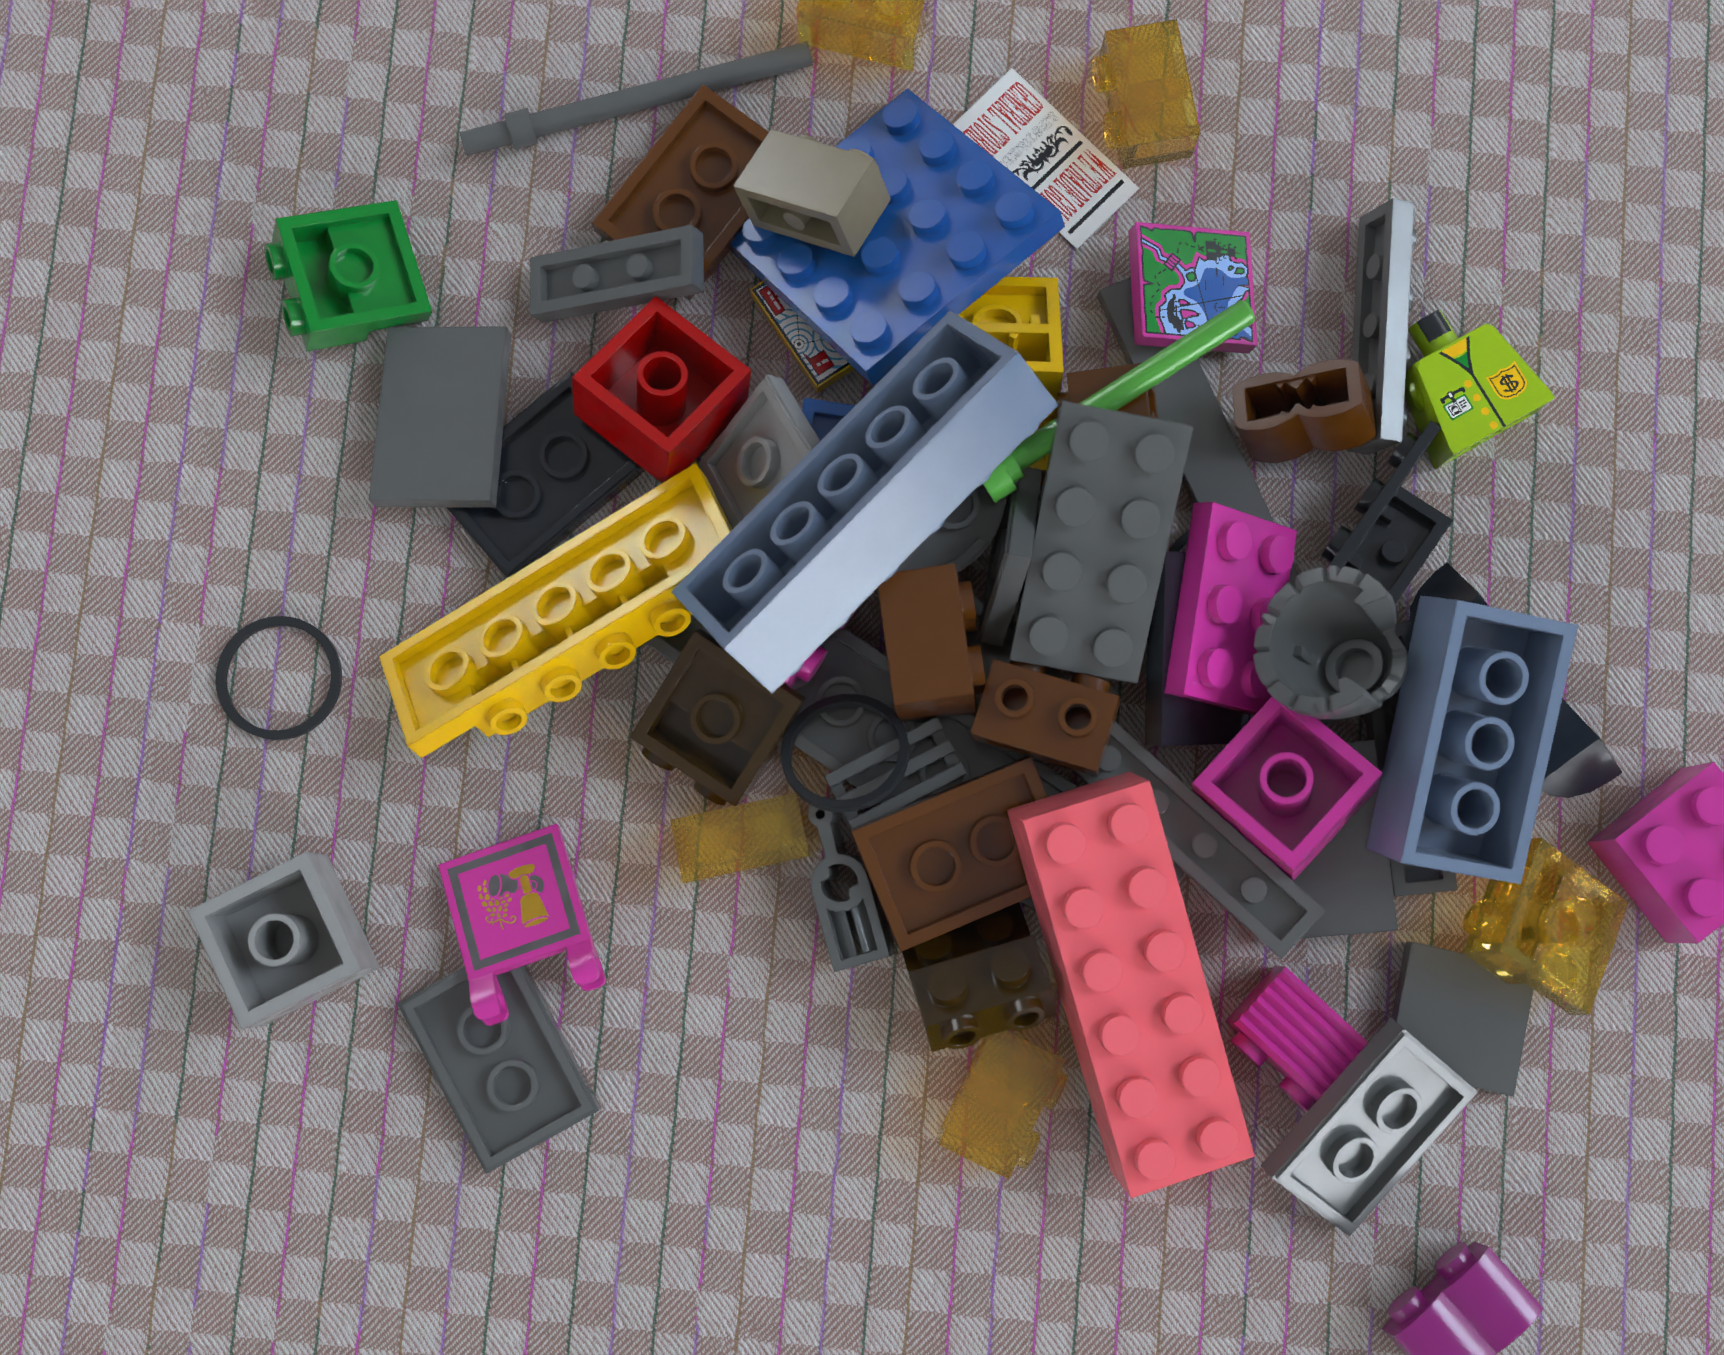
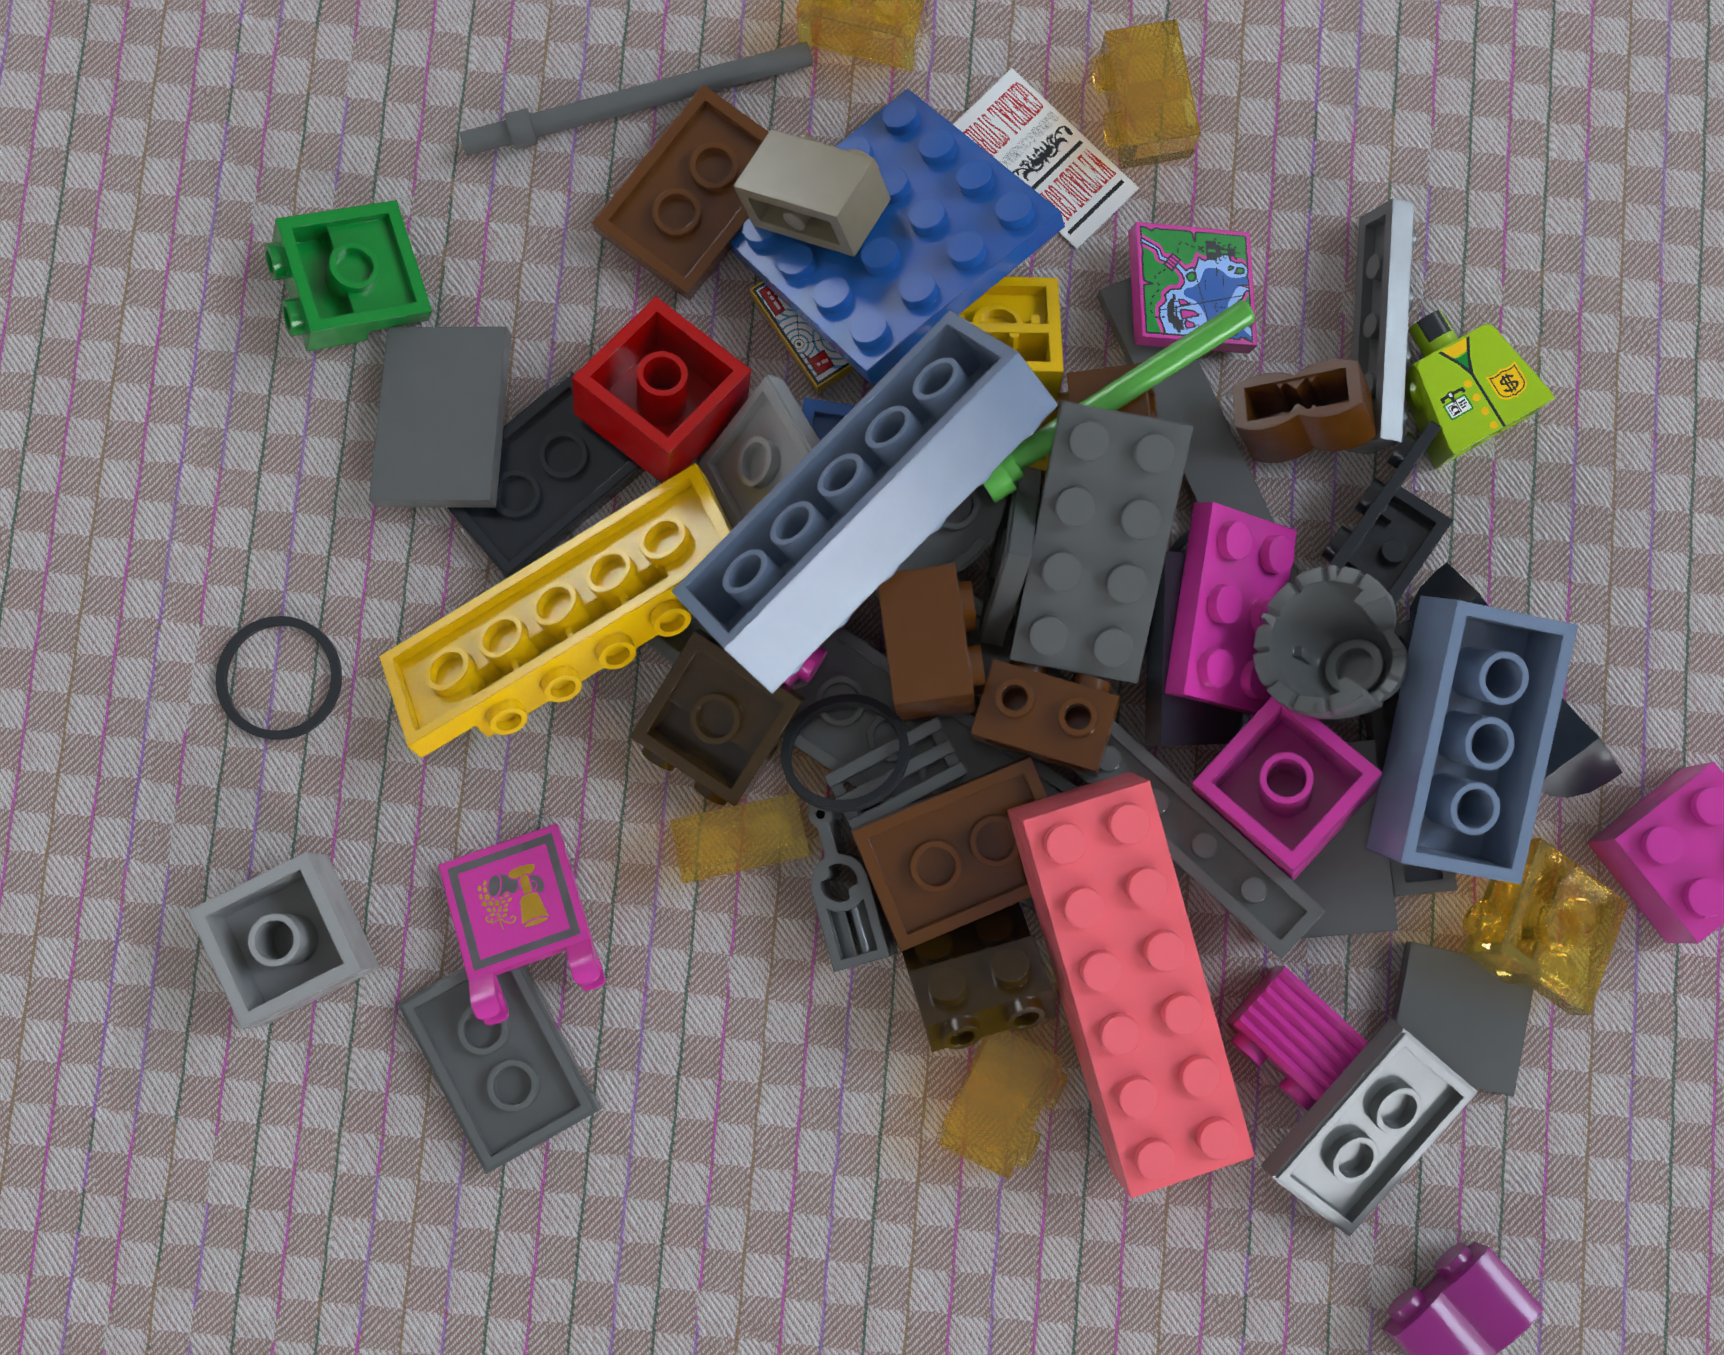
(617, 274): dark grey plate -> none

